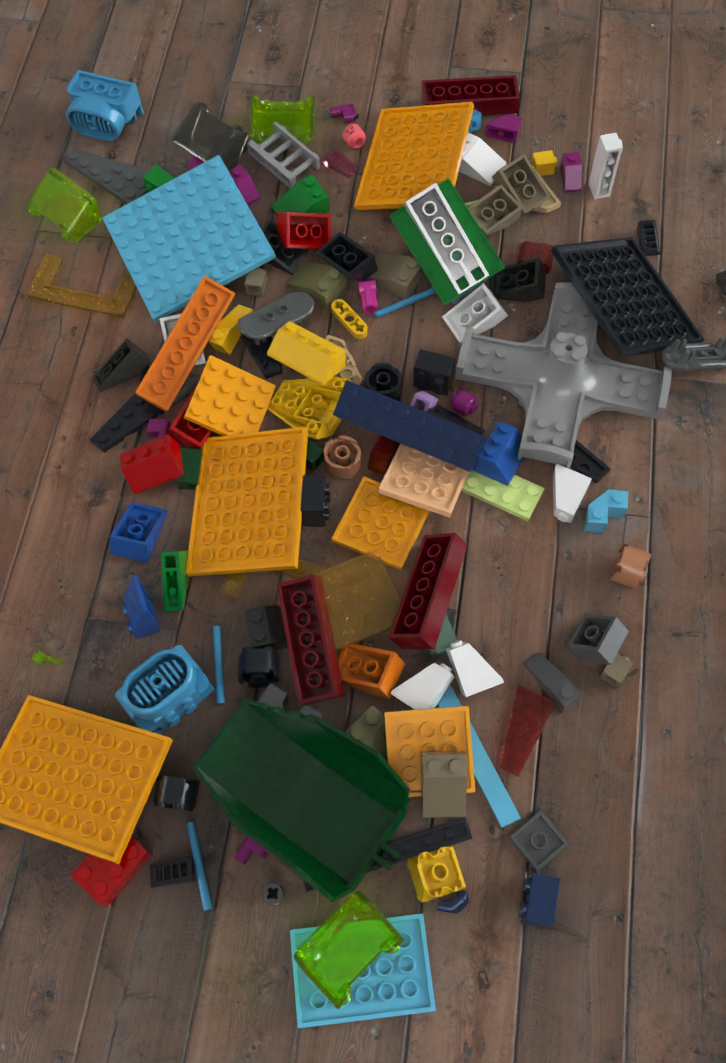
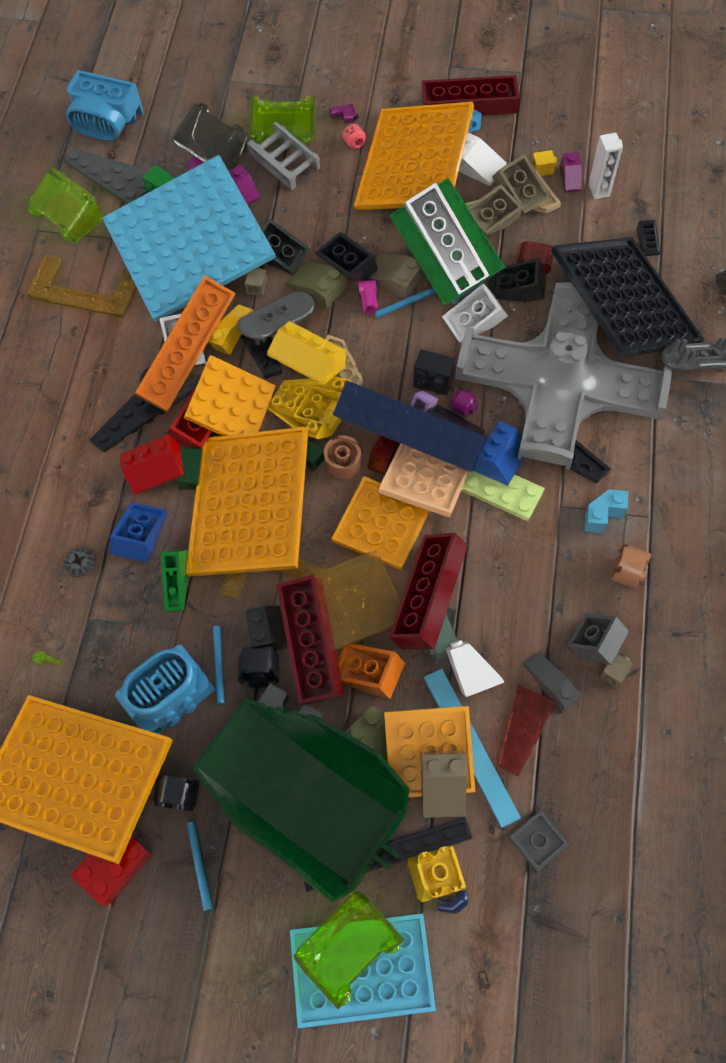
(87, 563): none -> dark grey gear
(122, 366): pearl dark grey slope -> none
(139, 609): blue slope -> none
(158, 427): magenta piece -> none
(189, 869): black slope -> none
(246, 850): magenta piece -> none
(266, 894): dark grey bush -> none
(303, 197): green slope -> none
(304, 229): red slope -> none
(315, 501): black brick -> none
(340, 163): clear pink slope -> none
(350, 326): yellow beam -> none
(384, 380): black brick -> none
(426, 687): white slope -> none
(504, 128): magenta slope -> none
(540, 900): dark blue brick -> none
(568, 492): white slope -> none

